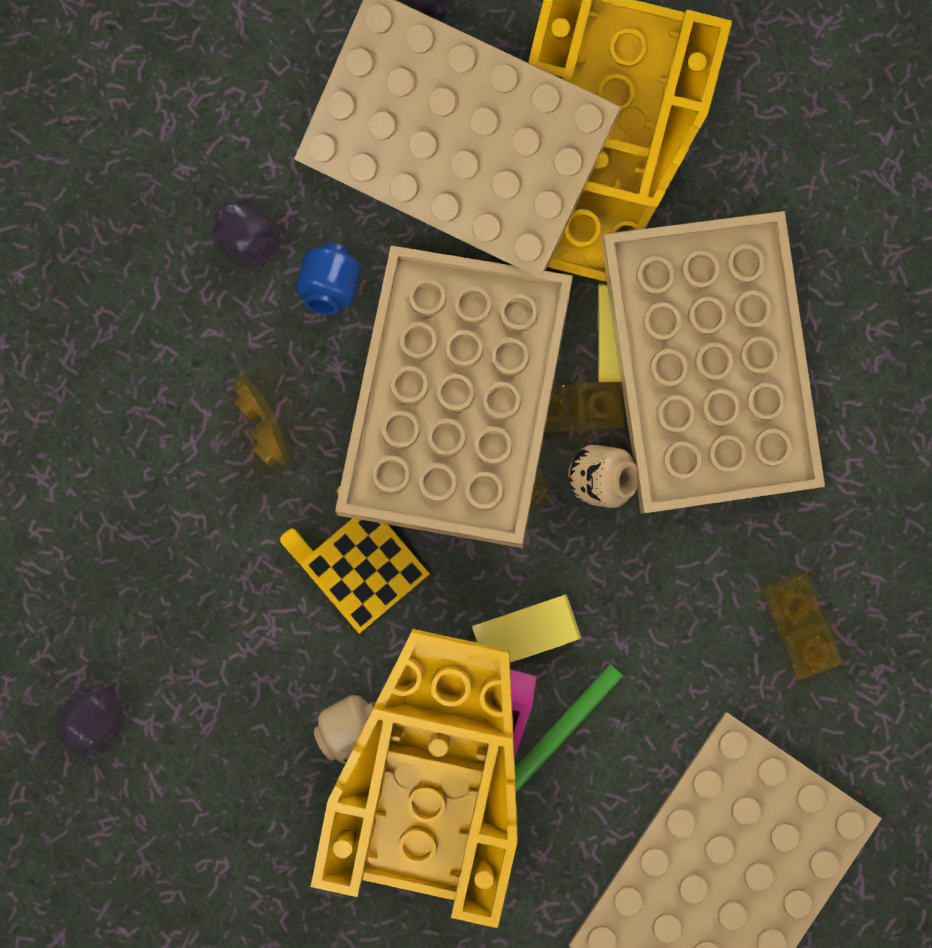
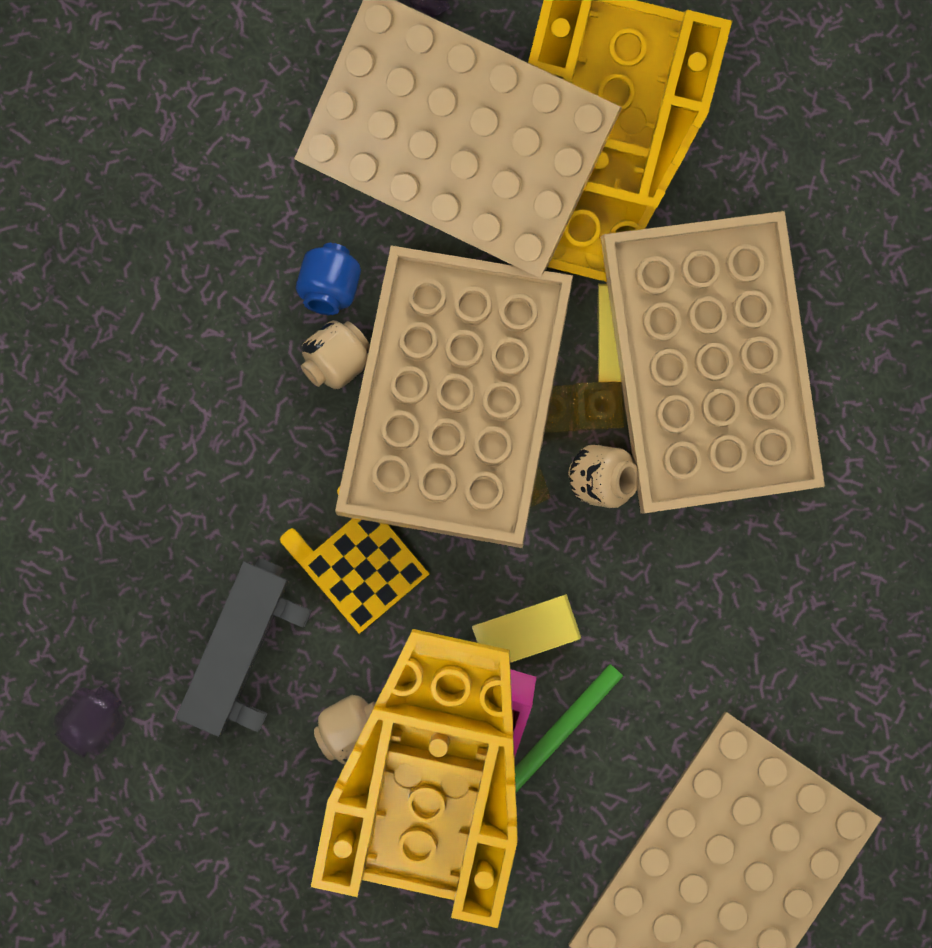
(235, 647): none -> dark grey brick
(245, 233): clear purple head -> none
(271, 439): clear yellow slope -> none
(335, 354): none -> tan head
(802, 626): clear yellow slope -> none

